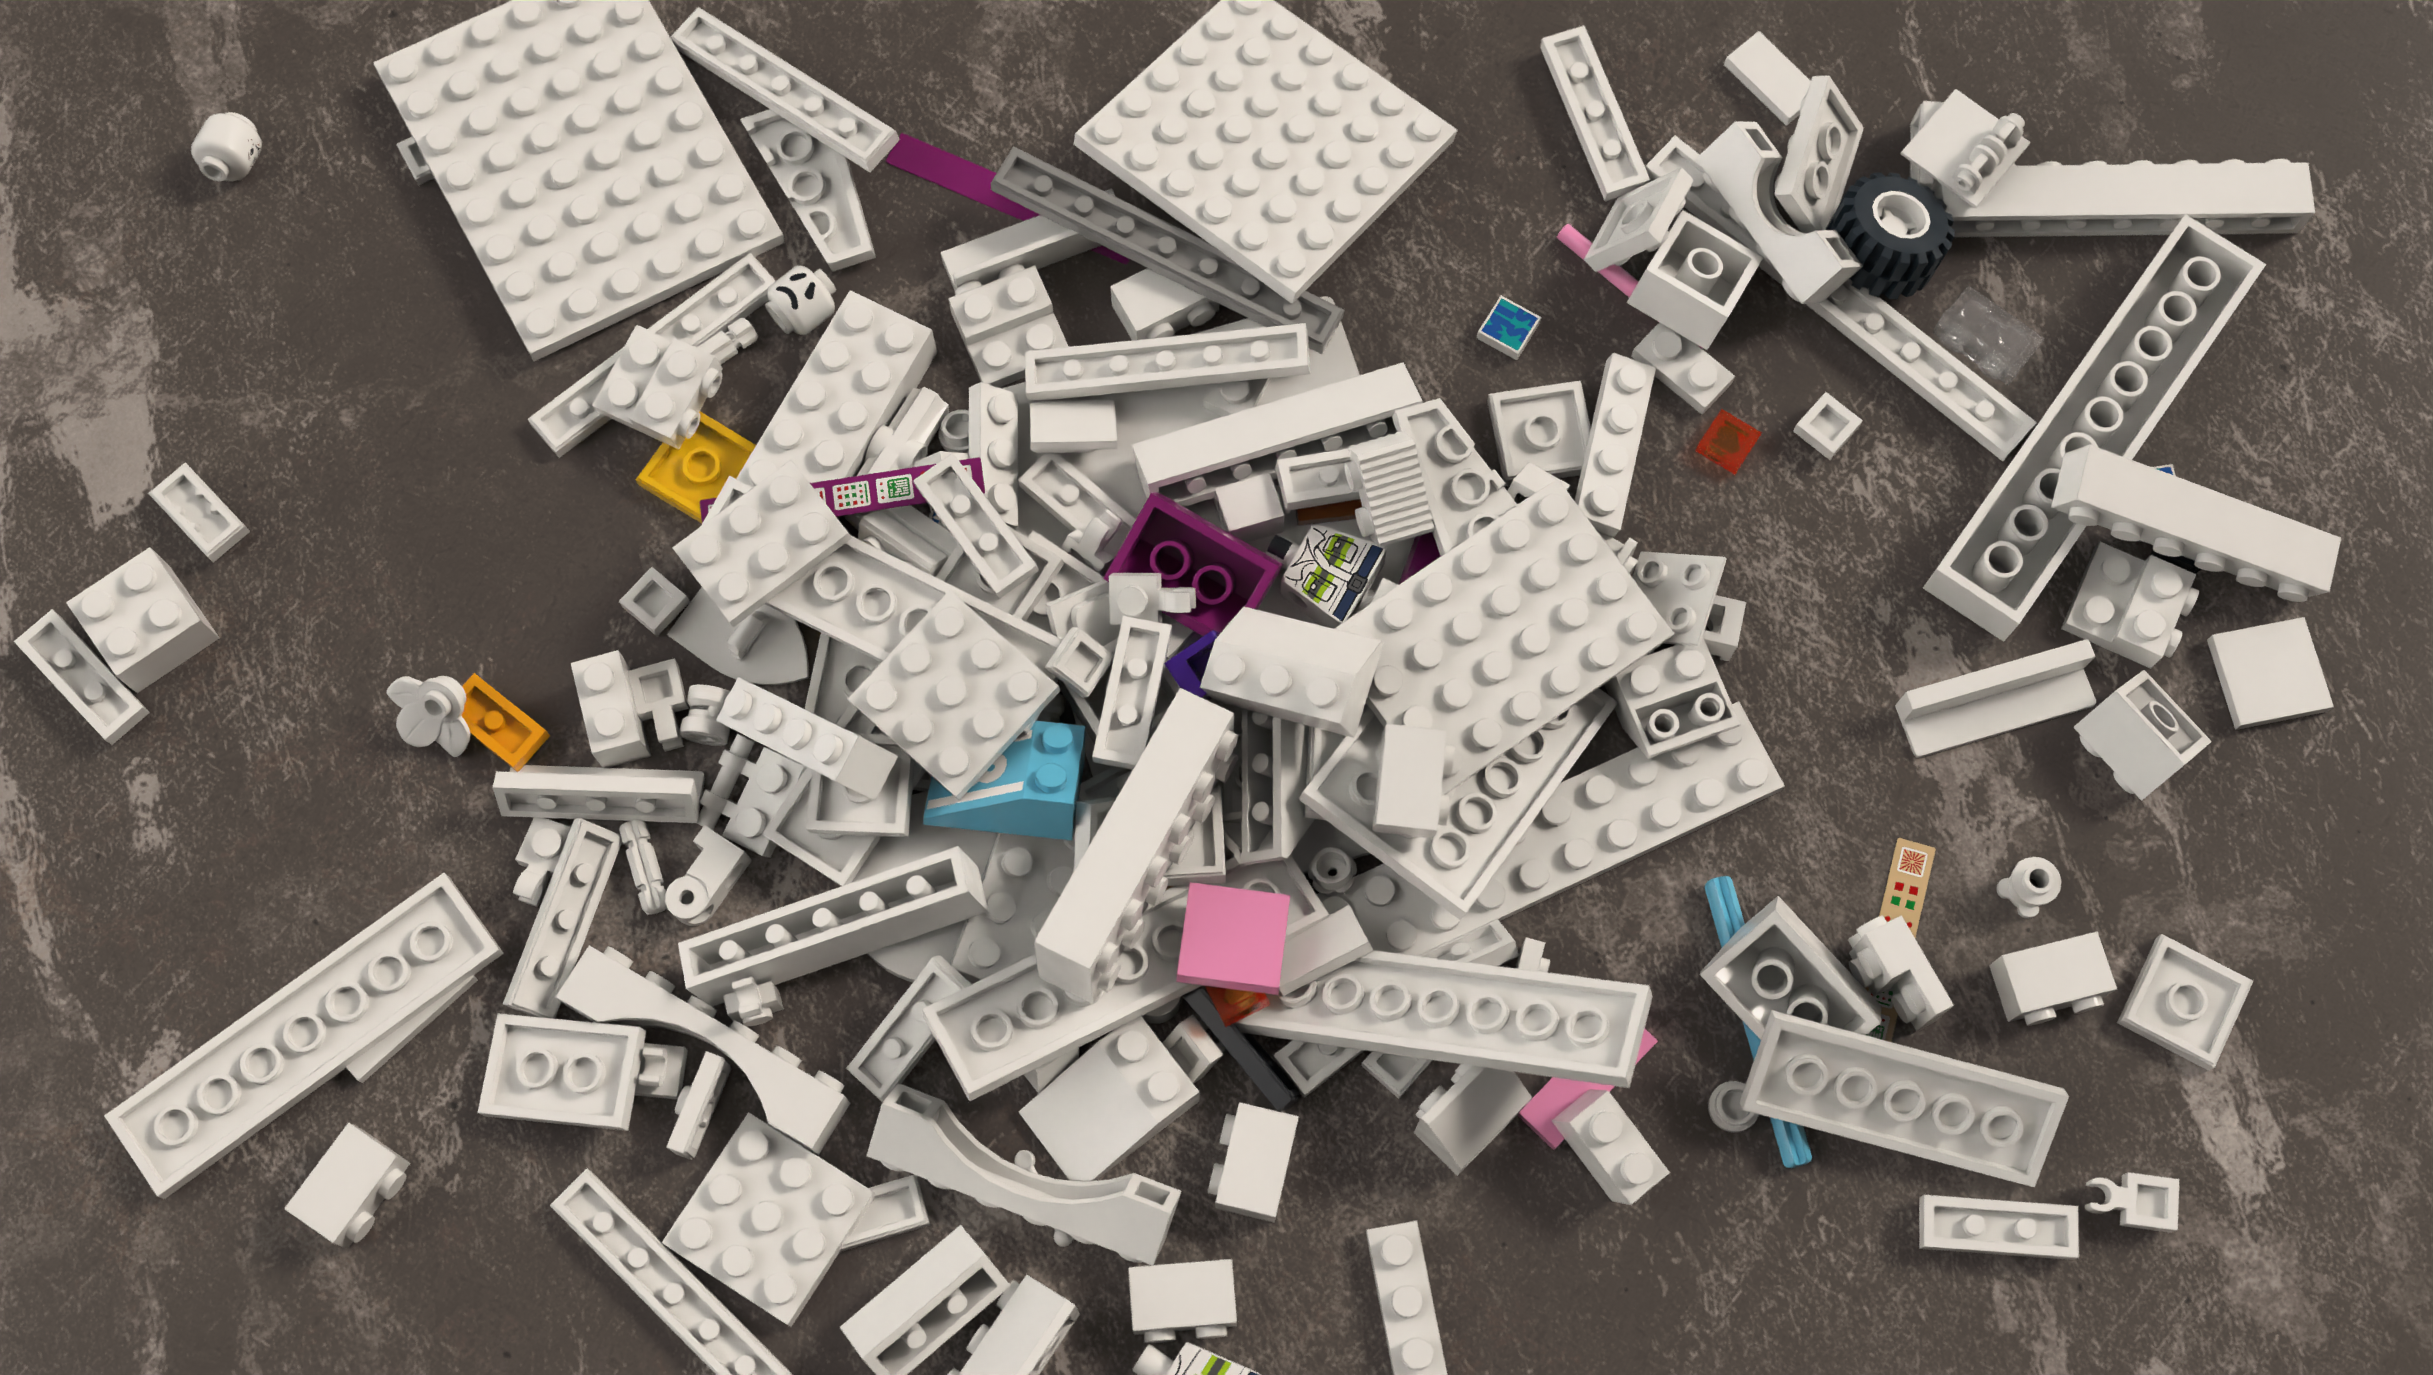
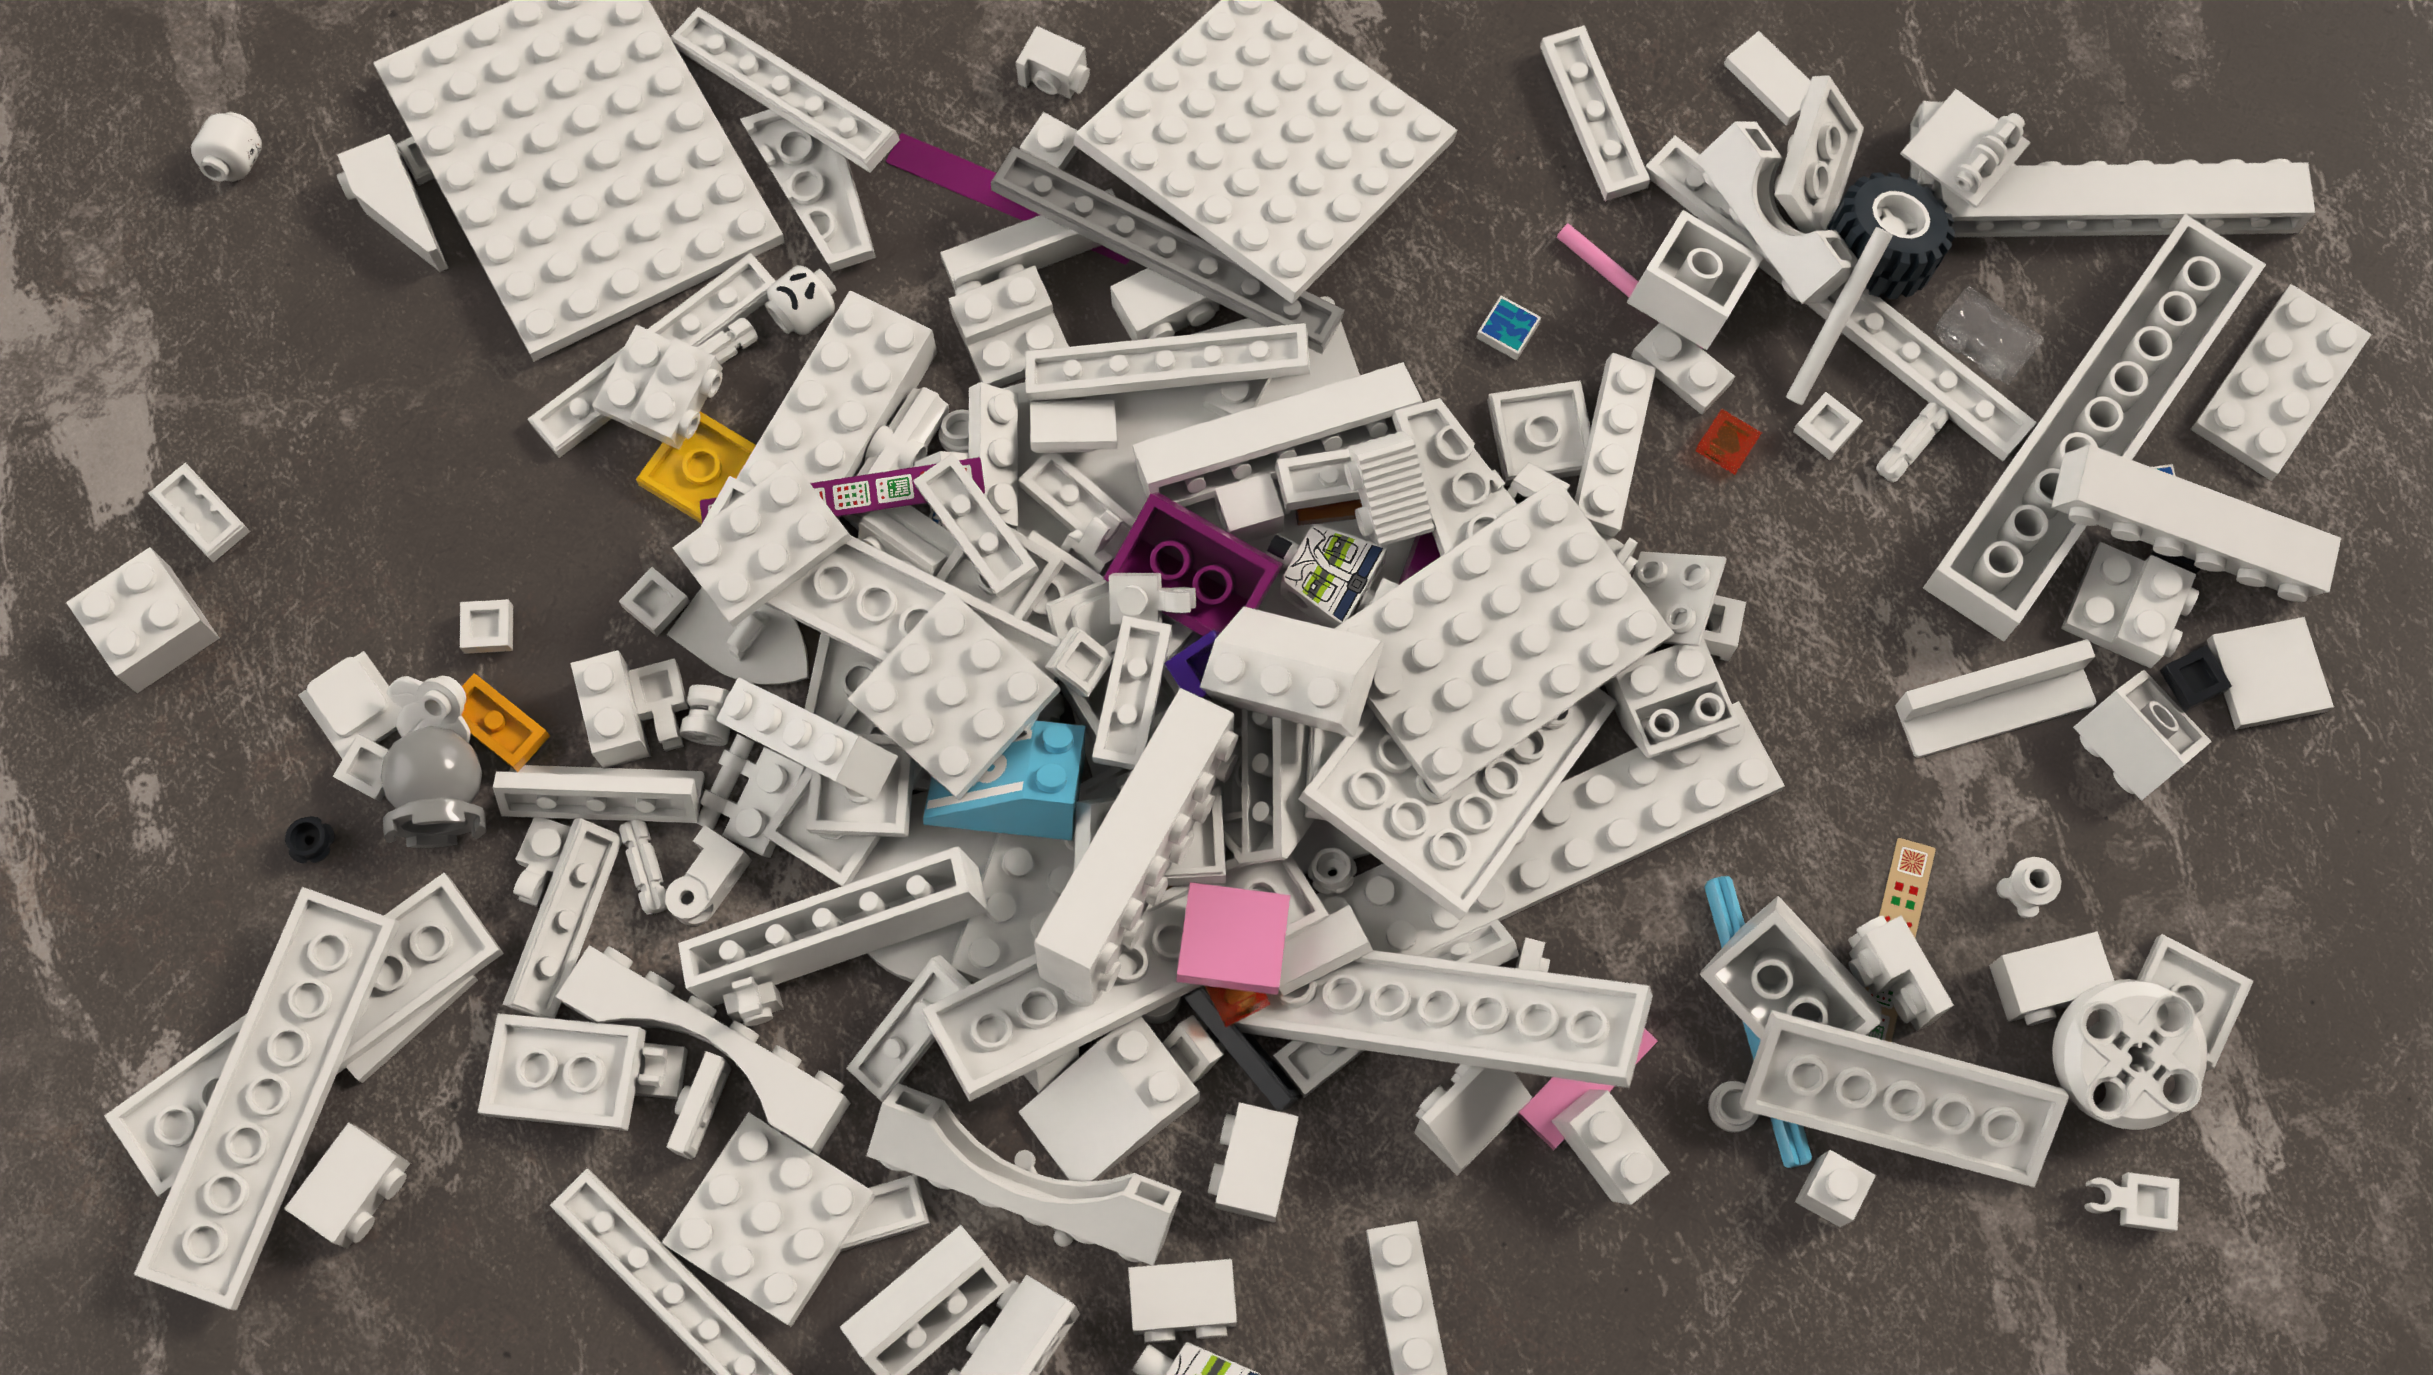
(81, 677): white plate -> none
(267, 1099): none -> white plate
(299, 832): none -> black plate
(351, 701): none -> white piece
(363, 767): none -> white plate
(387, 194): none -> white slope
(431, 785): none -> light grey tile
(486, 626): none -> white plate
(1051, 141): none -> white plate
(1052, 64): none -> white brick
(1395, 1071): white tile -> none
(1411, 781): white brick -> none
(1639, 220): white plate -> none
(1835, 1188): none -> white brick
(1839, 315): none -> white bar
(1912, 442): none -> white axle
(1998, 1227): white plate -> none
(2130, 1054): none -> white piece
(2195, 678): none -> black plate
(2281, 382): none -> white plate

